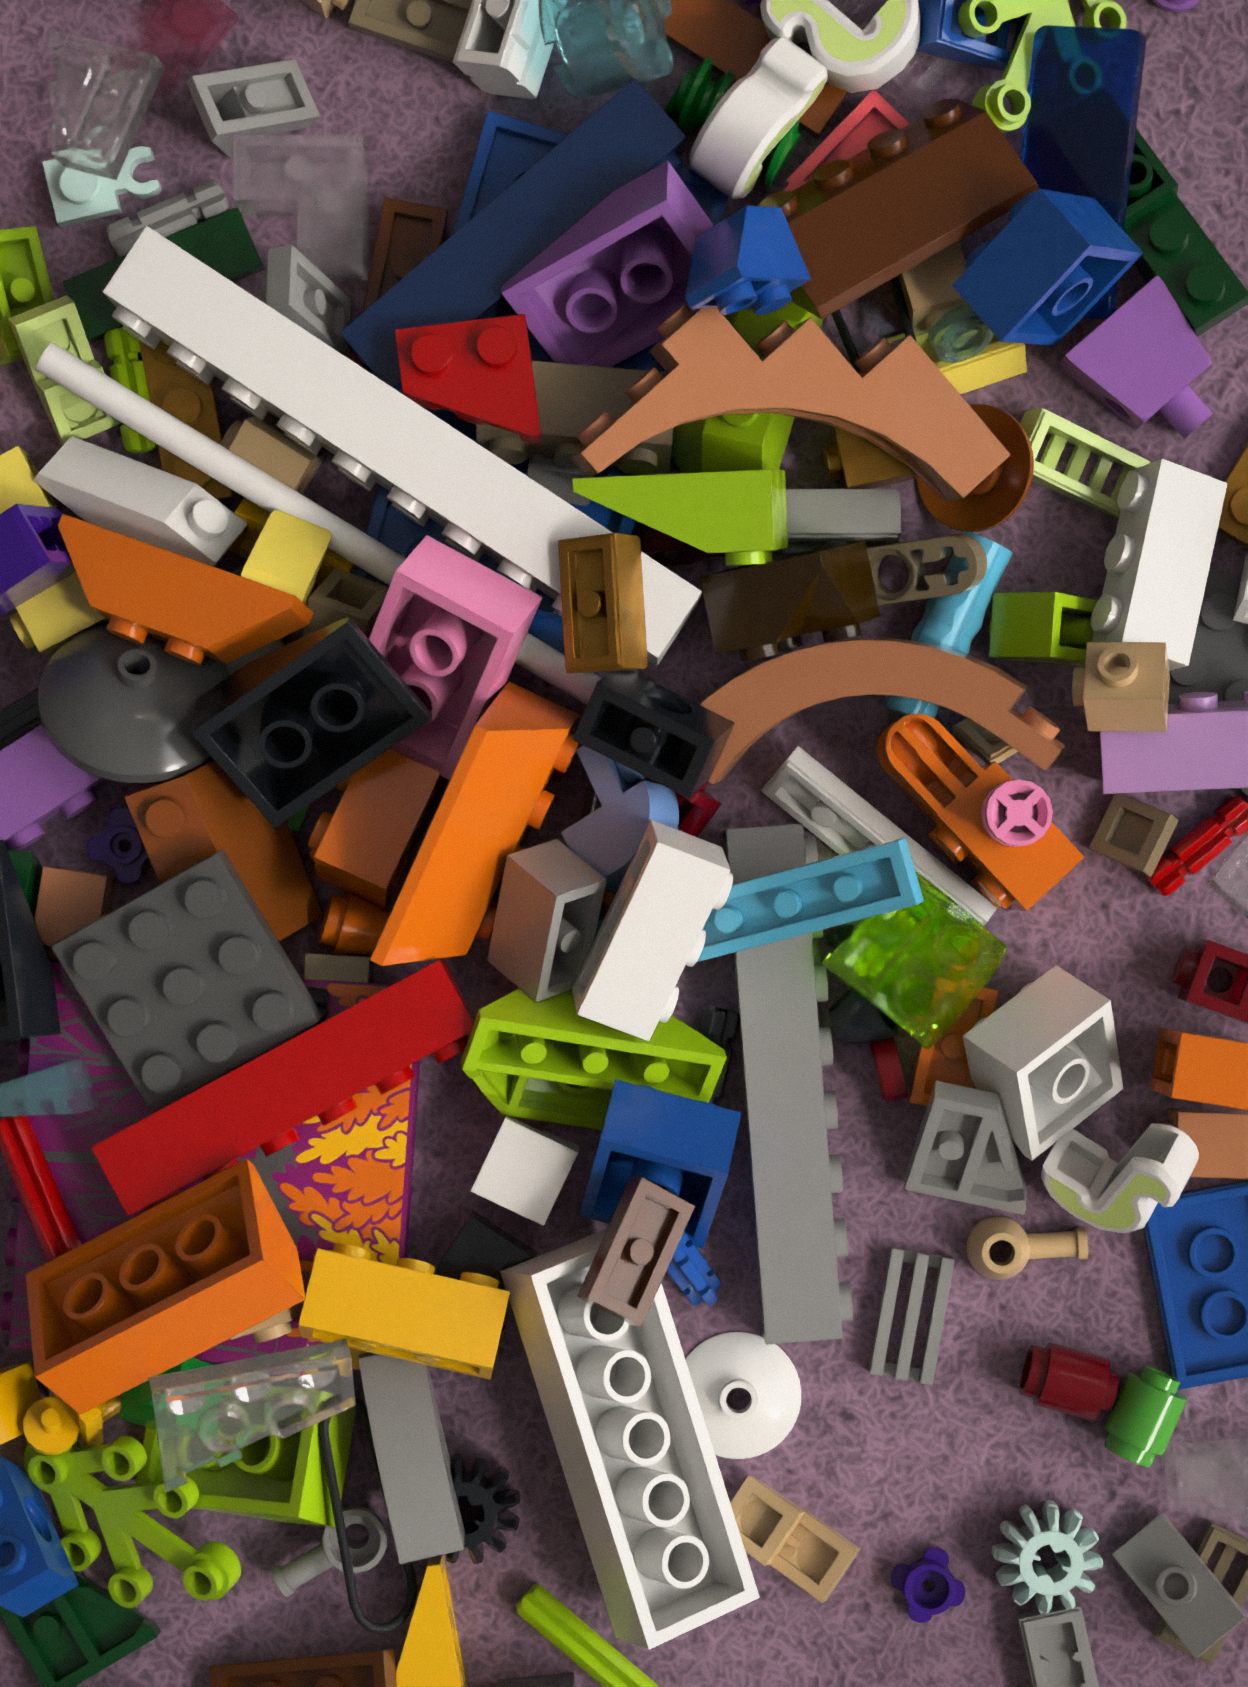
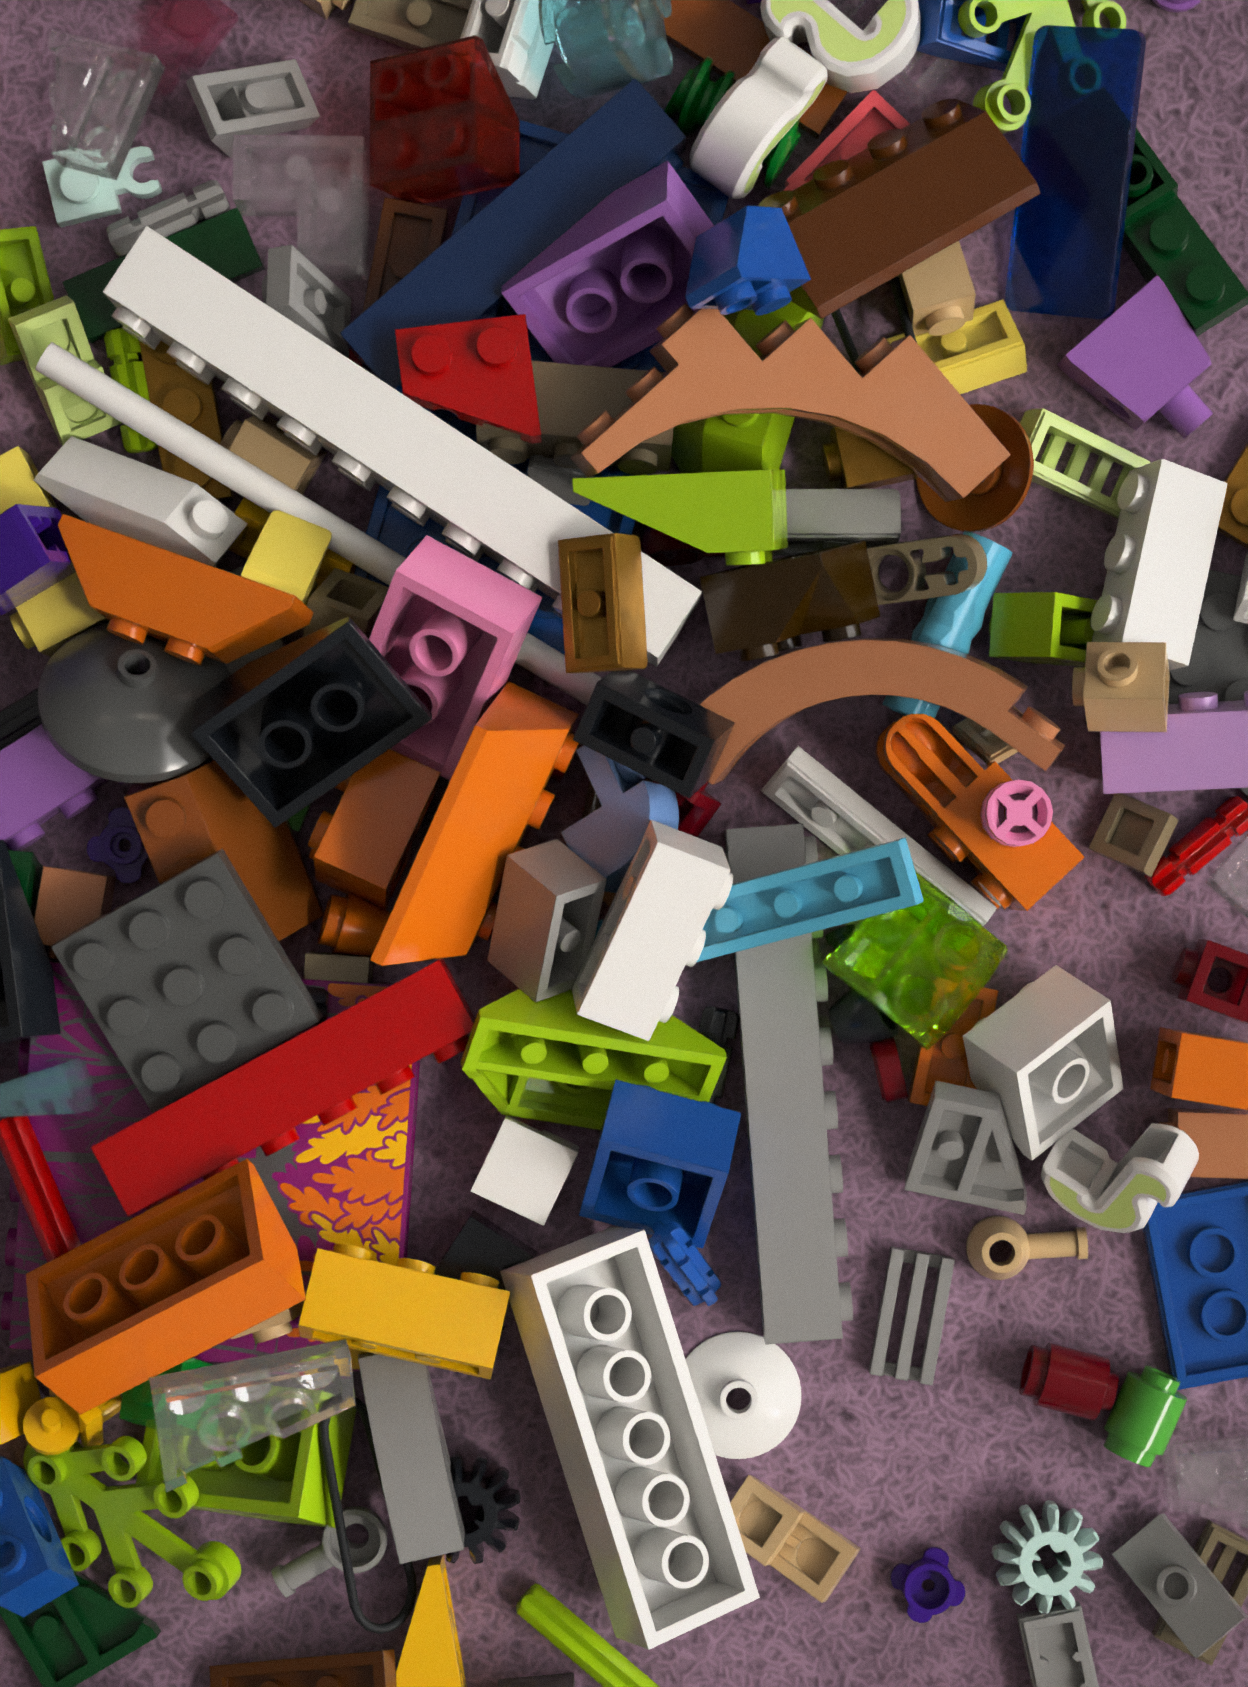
(441, 123): none -> clear red slope
(636, 1251): plate -> none
(959, 334): clear light blue tile -> none
(1045, 267): blue brick -> none

